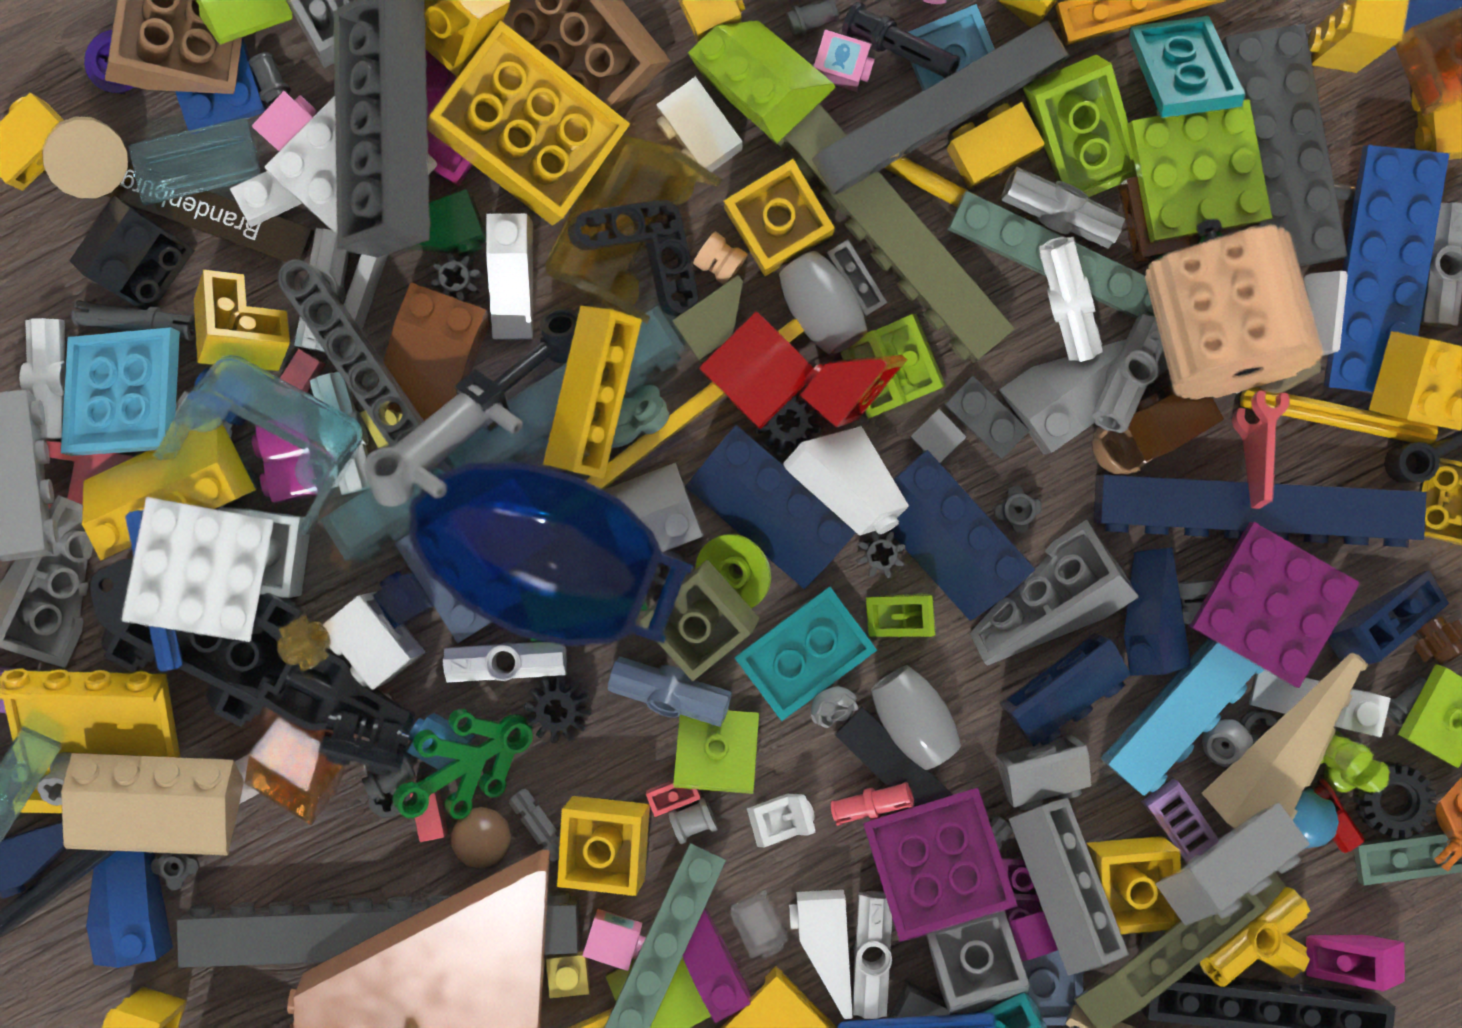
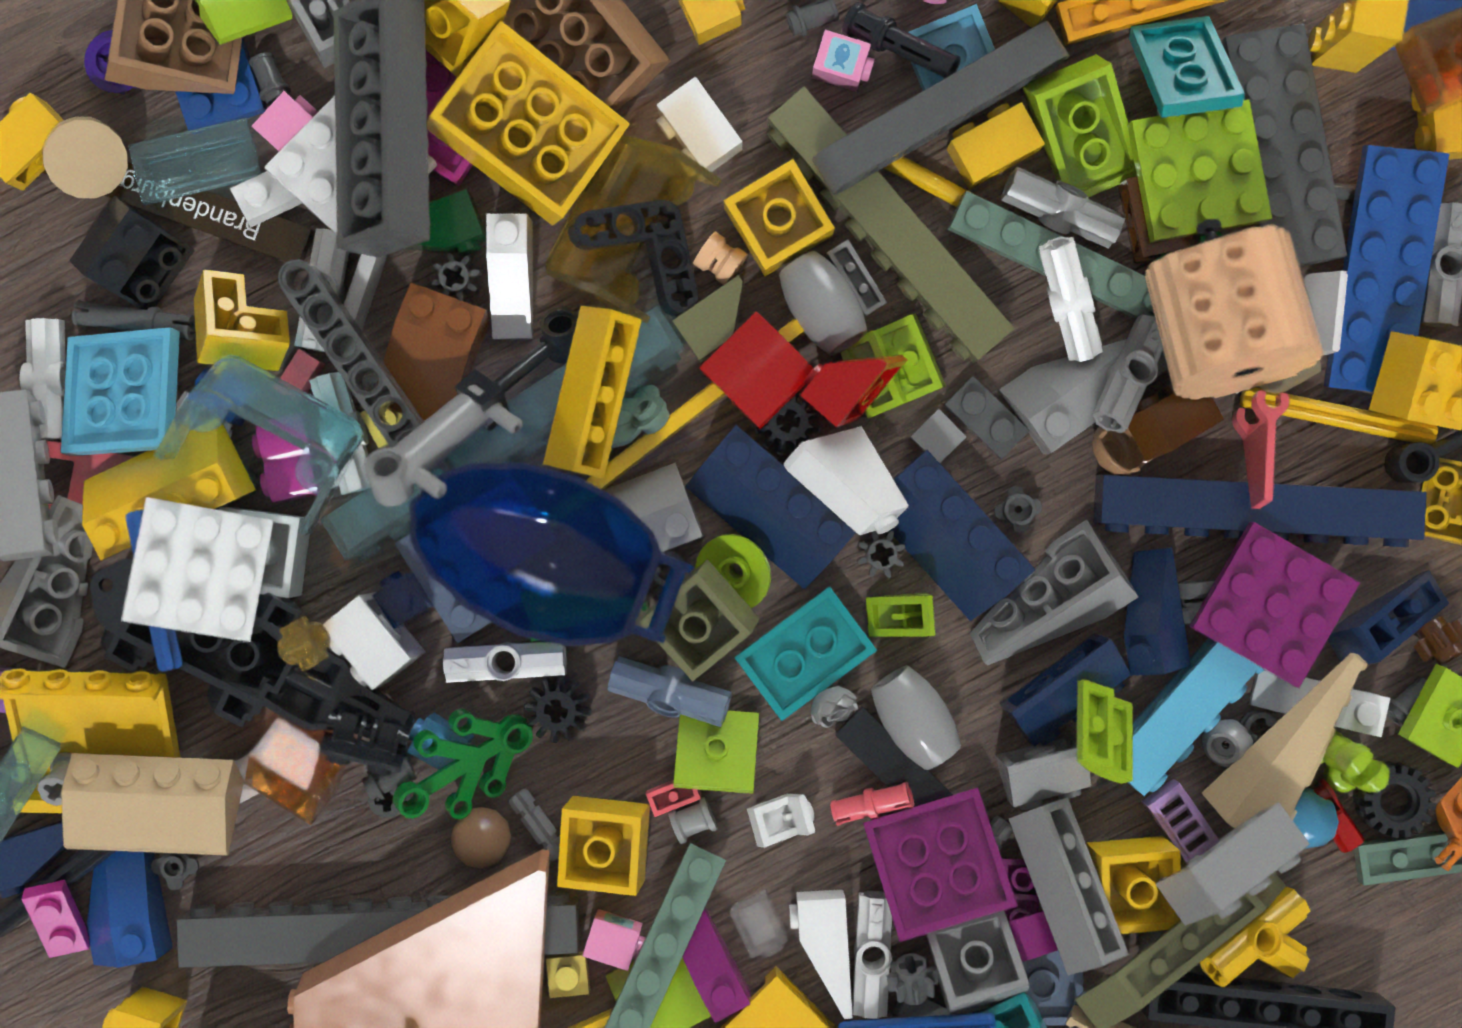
(56, 918): none -> dark pink plate
(432, 822): coral piece -> none
(760, 75): lime slope -> none
(912, 979): none -> dark grey gear
(1104, 732): none -> lime slope
(1356, 960): dark pink slope -> none

